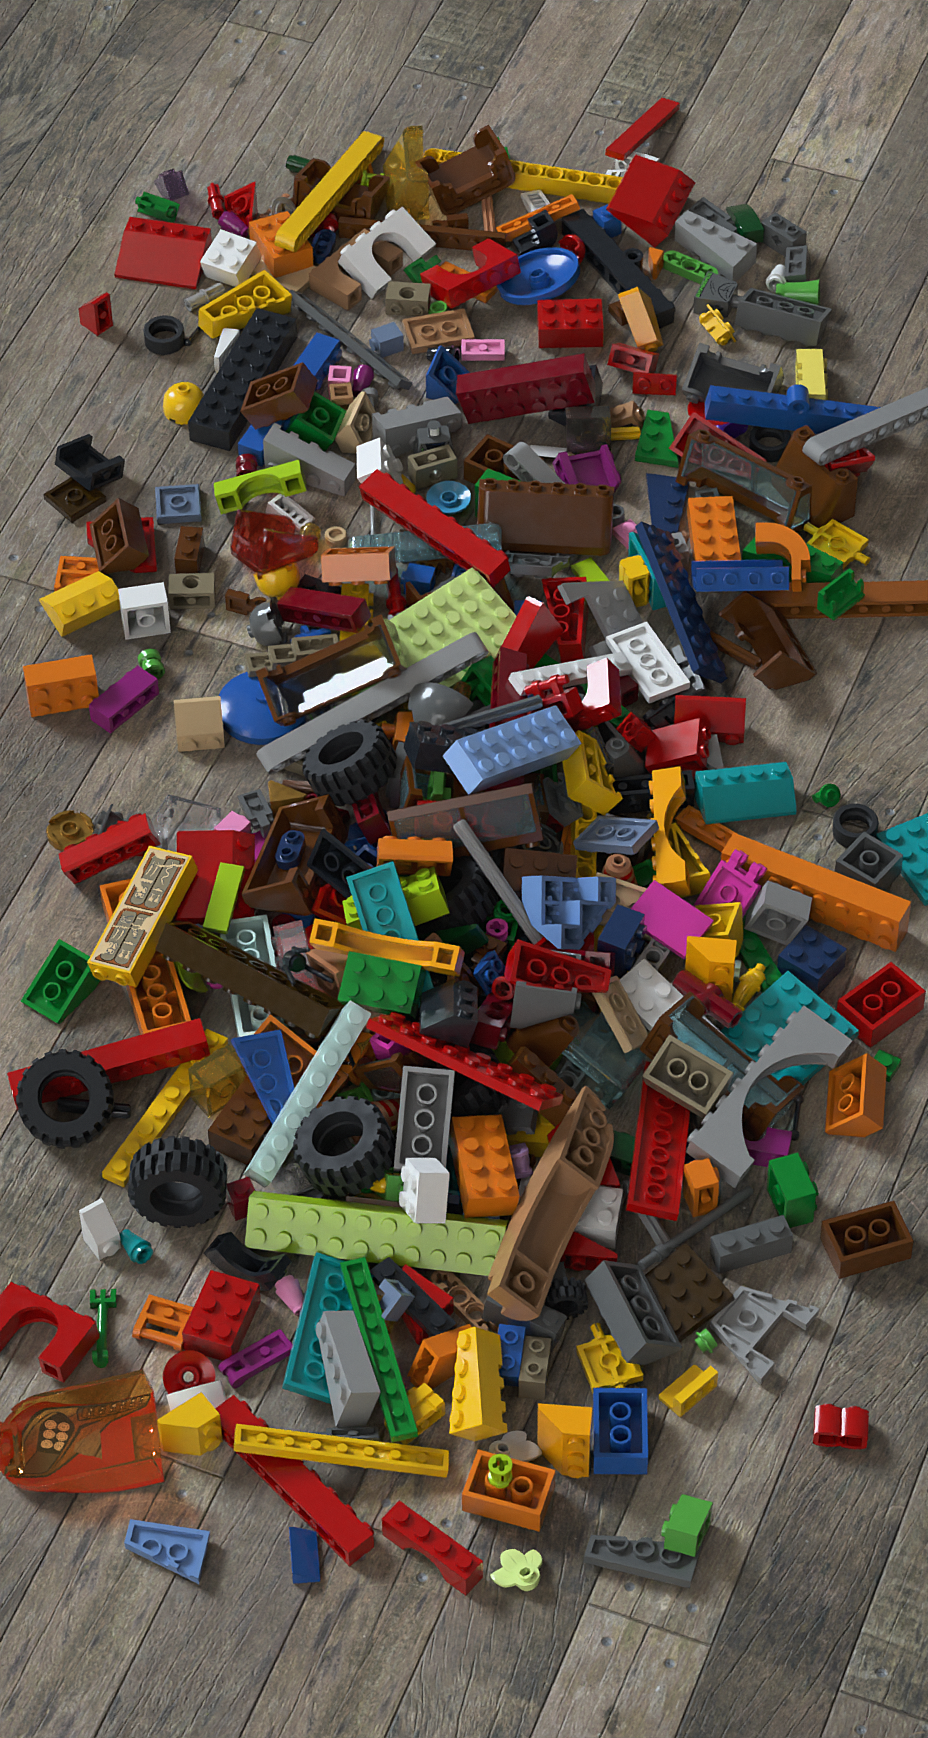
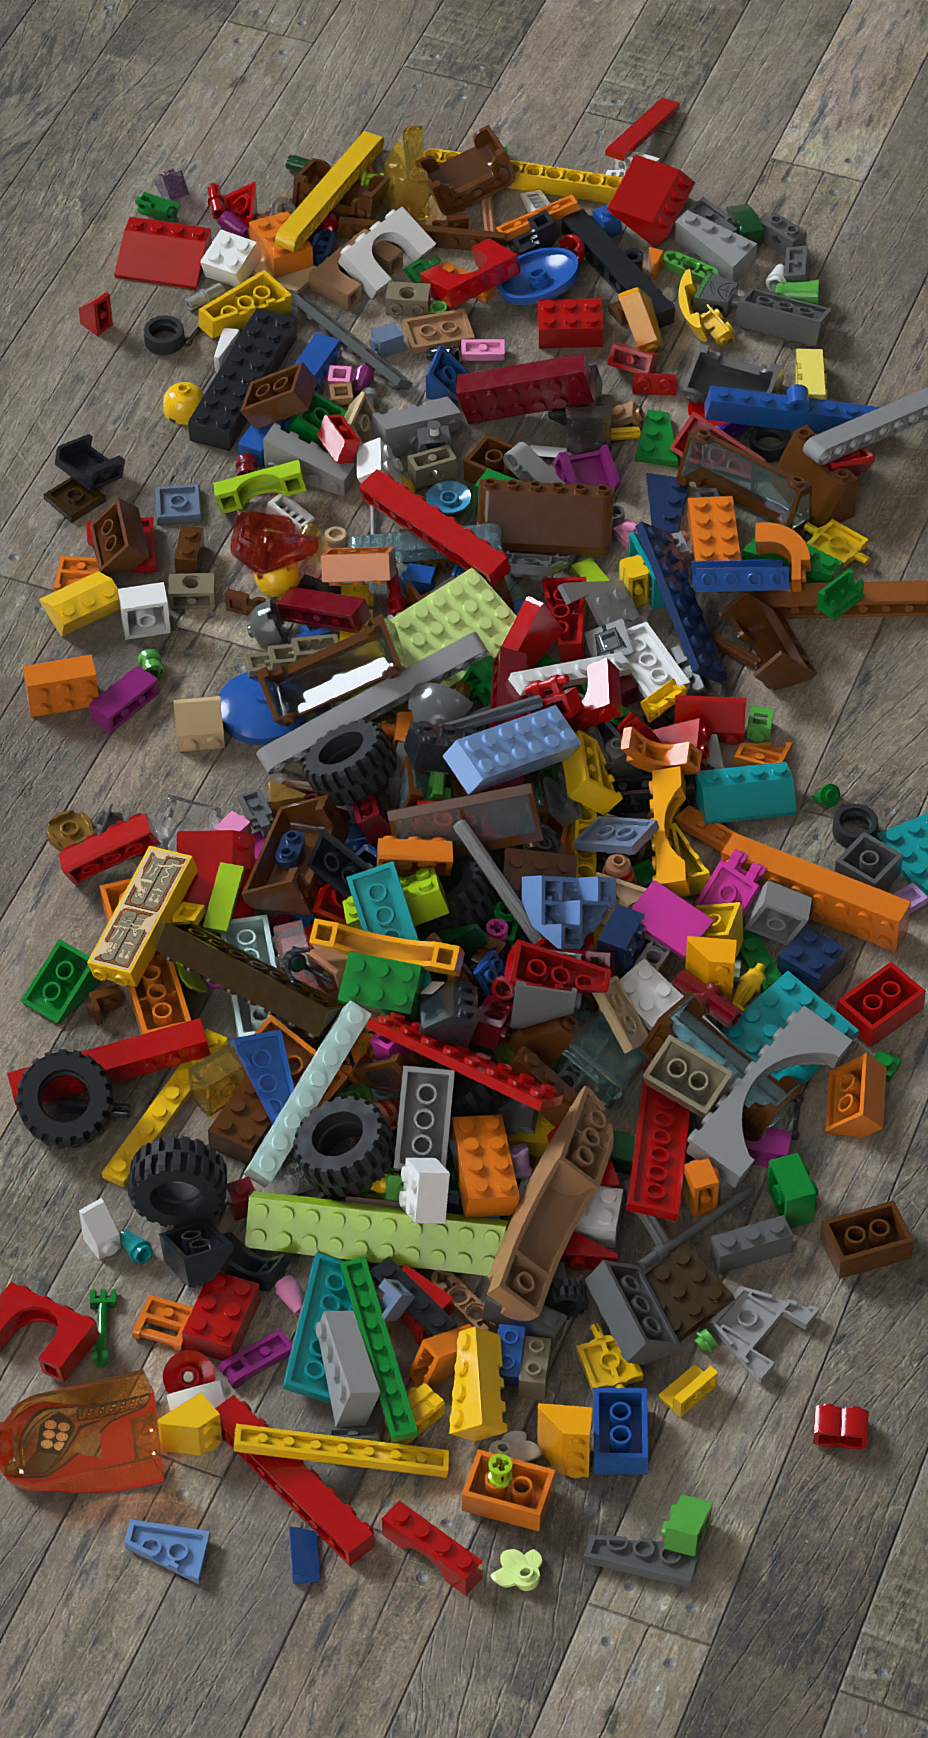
(102, 1001): none -> reddish brown bracket
(189, 912): none -> yellow plate
(195, 1252): none -> black slope
(339, 438): none -> red brick
(432, 987): none -> white sticker
(609, 639): none -> sticker
(655, 756): none -> orange arch
(662, 699): none -> yellow hinge
(687, 291): none -> yellow slope
(760, 729): none -> bright green brick
(761, 753): none -> orange wing
(913, 894): none -> lavender plate

